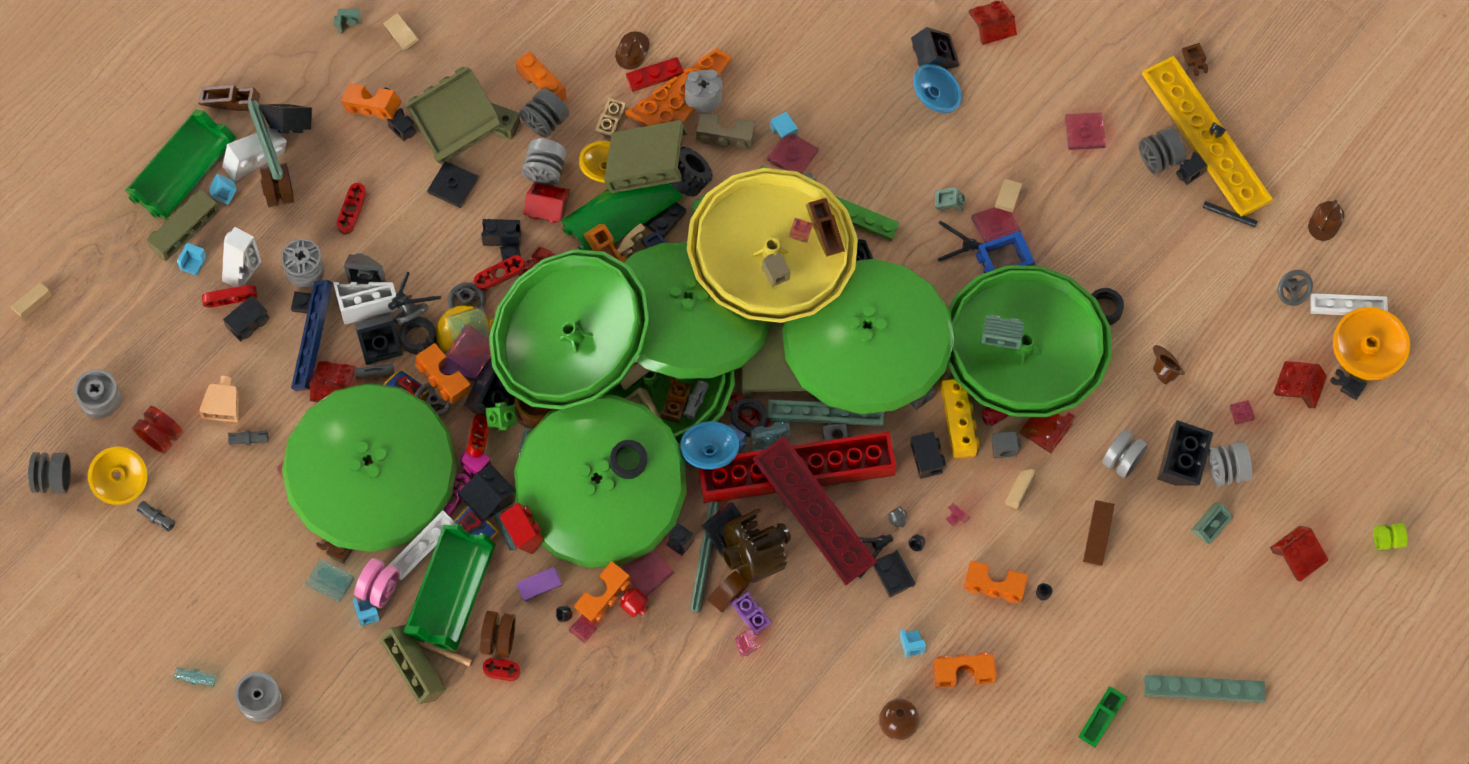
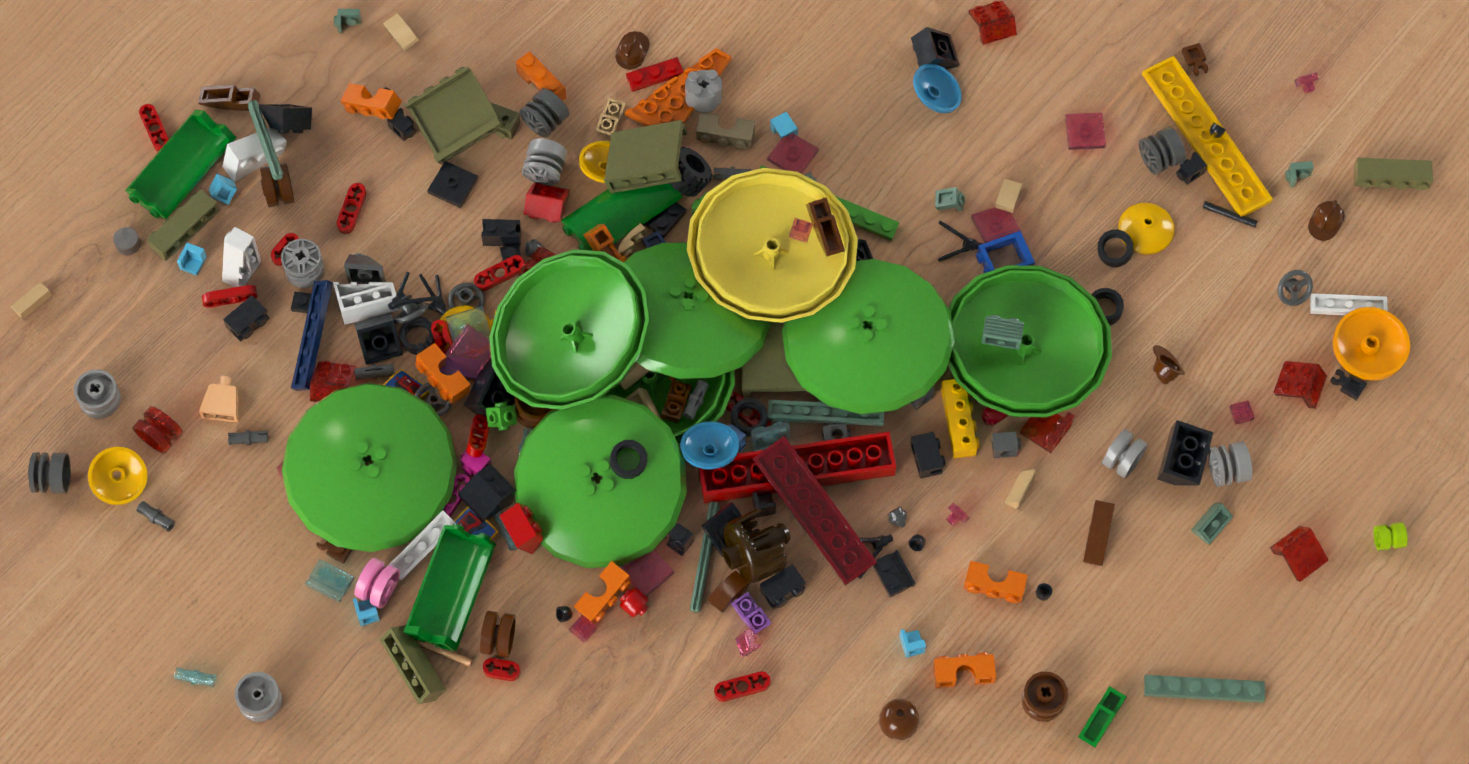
(126, 241): none -> flat silver piece
(148, 123): none -> red beam
(280, 246): none -> red beam
(437, 305): none -> black plant
(441, 338): none -> red beam
(531, 246): none -> dark grey plate
(539, 583): medium lavender slope -> none
(726, 172): none -> dark grey pin
(738, 694): none -> red beam
(764, 503): none -> black panel
(775, 269): dark tan brick -> none
(782, 587): none -> black brick
(1046, 685): none -> reddish brown wheel
(1117, 262): none -> black tyre
(1147, 238): none -> yellow dish
(1299, 170): none -> sand green bracket
(1307, 82): none -> clear pink tile
(1393, 173): none -> olive brick

